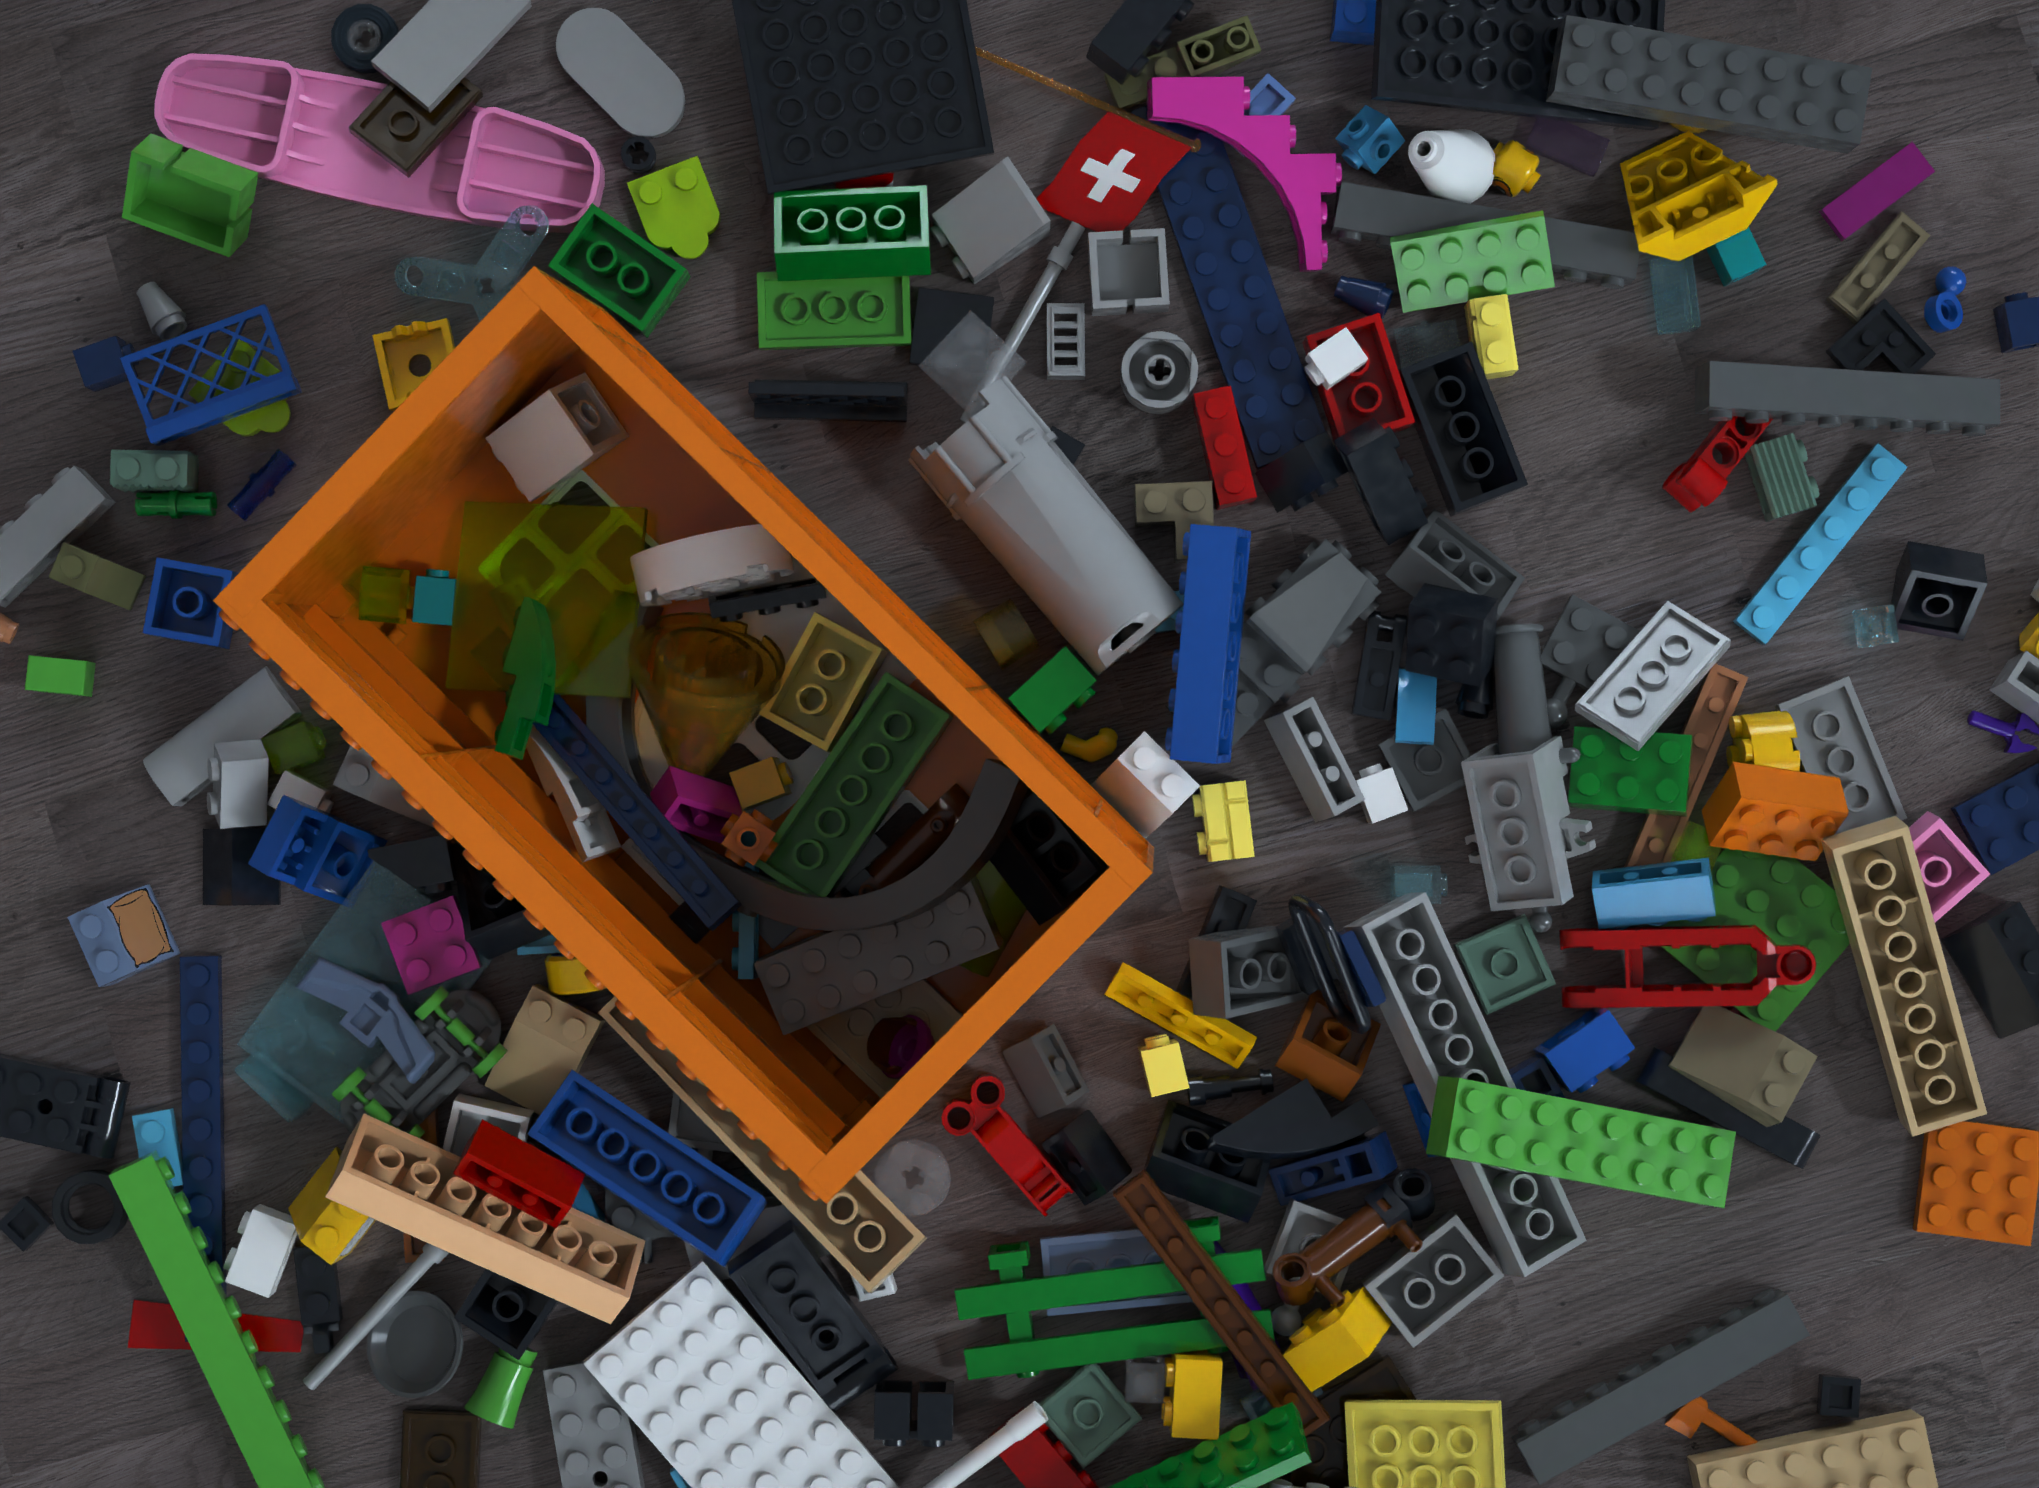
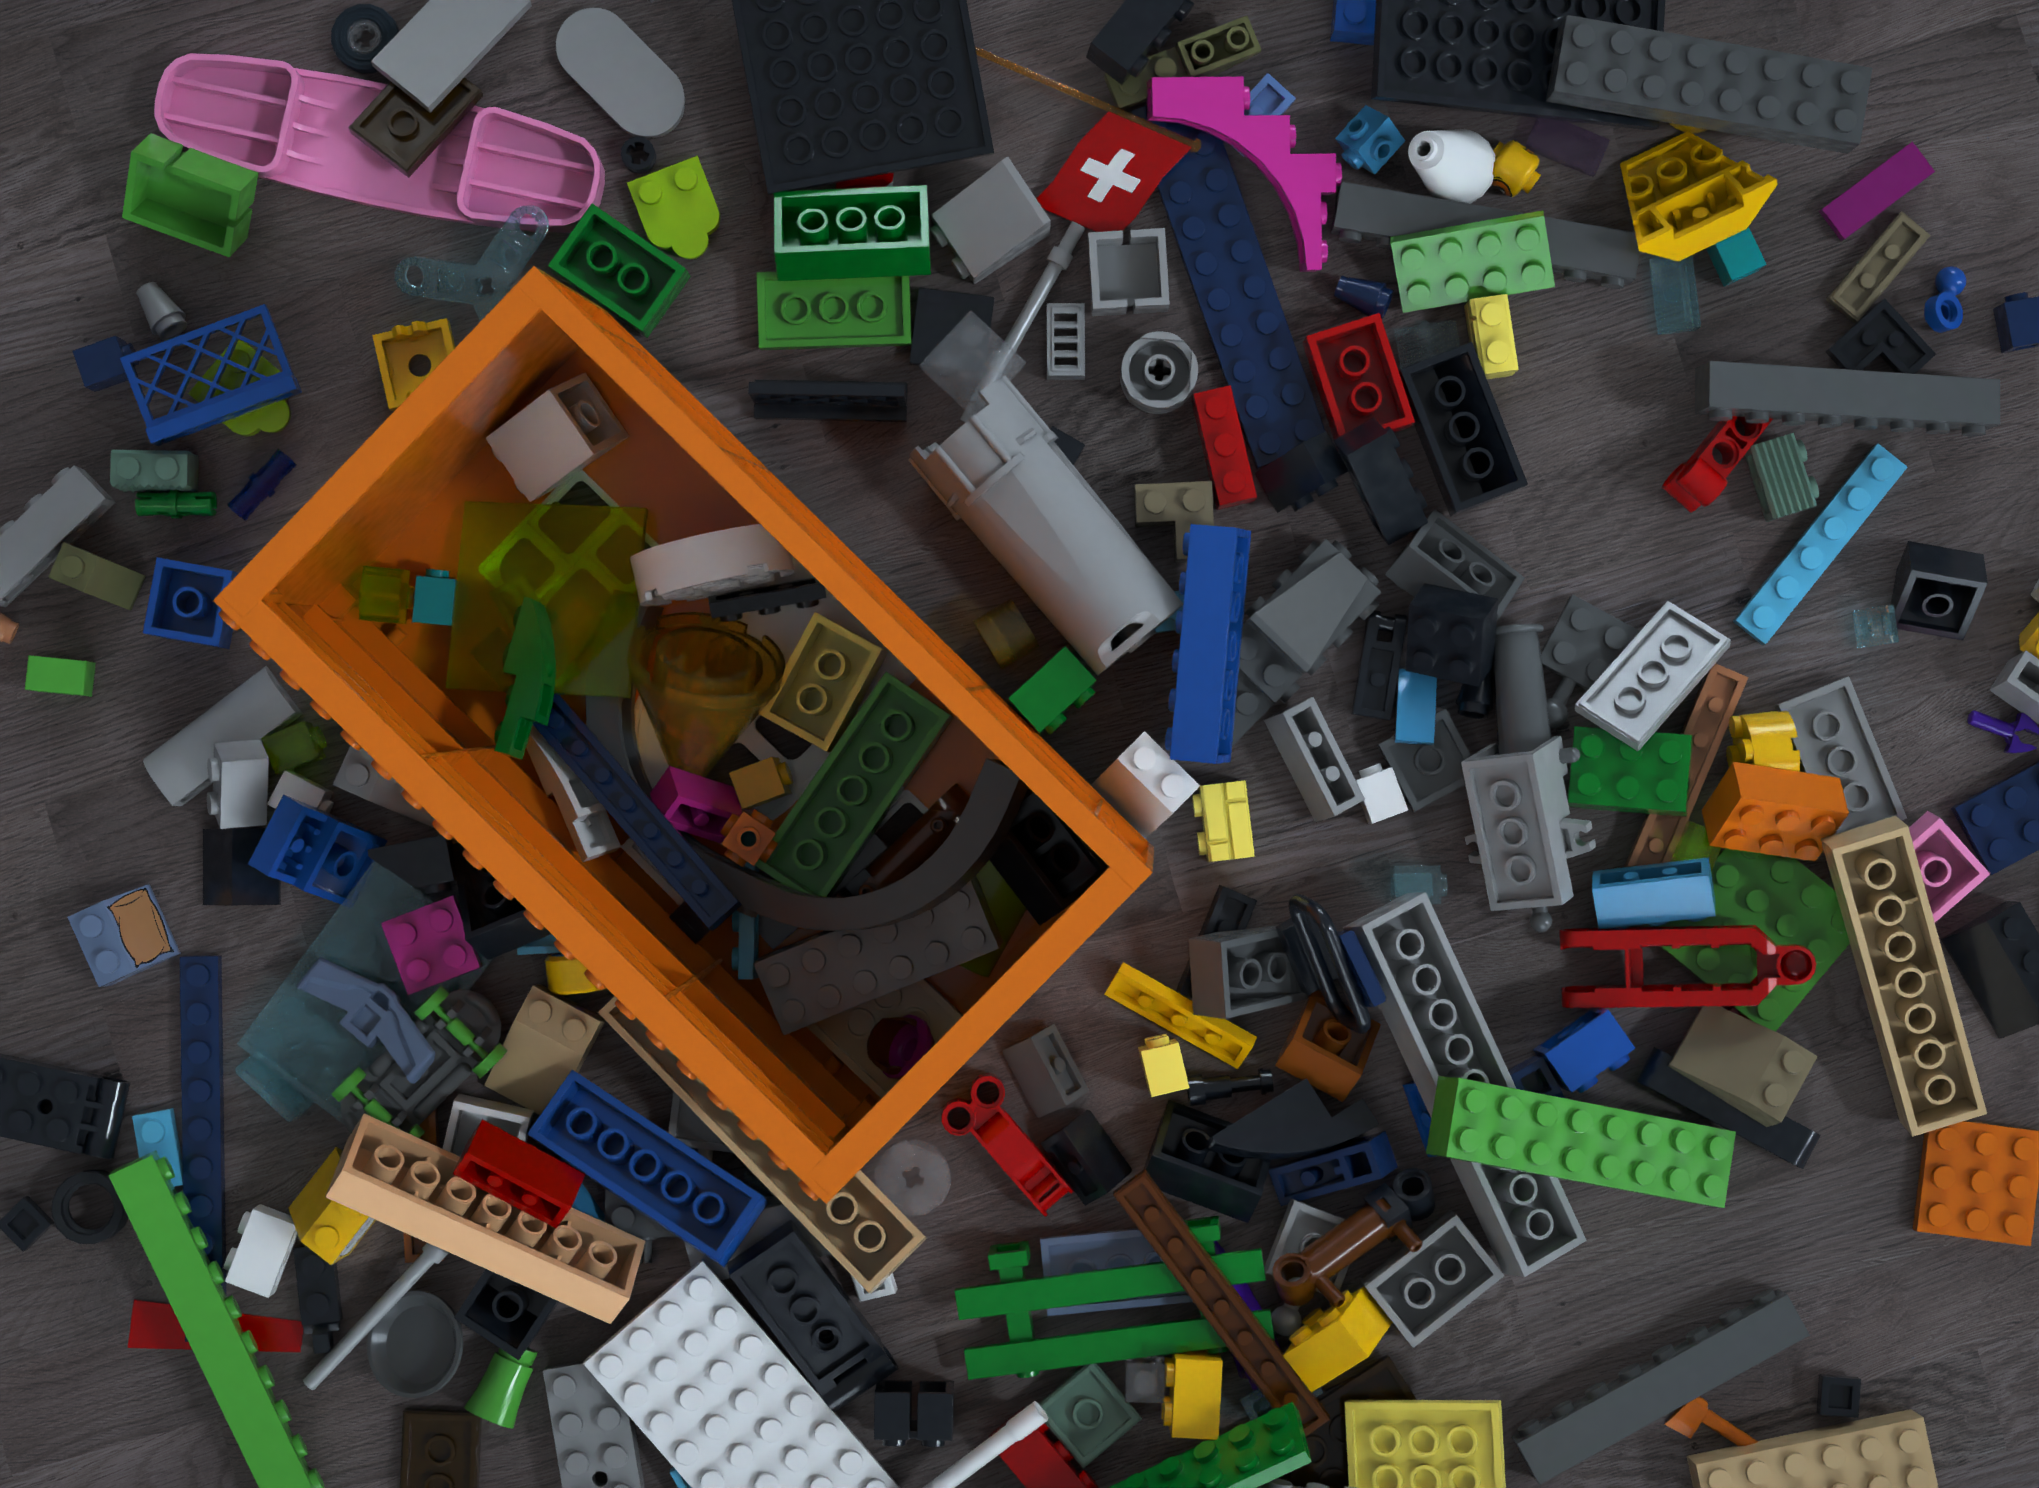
(1093, 748): yellow arm -> none
(1334, 359): white brick -> none
(1504, 964): sand green plate -> none

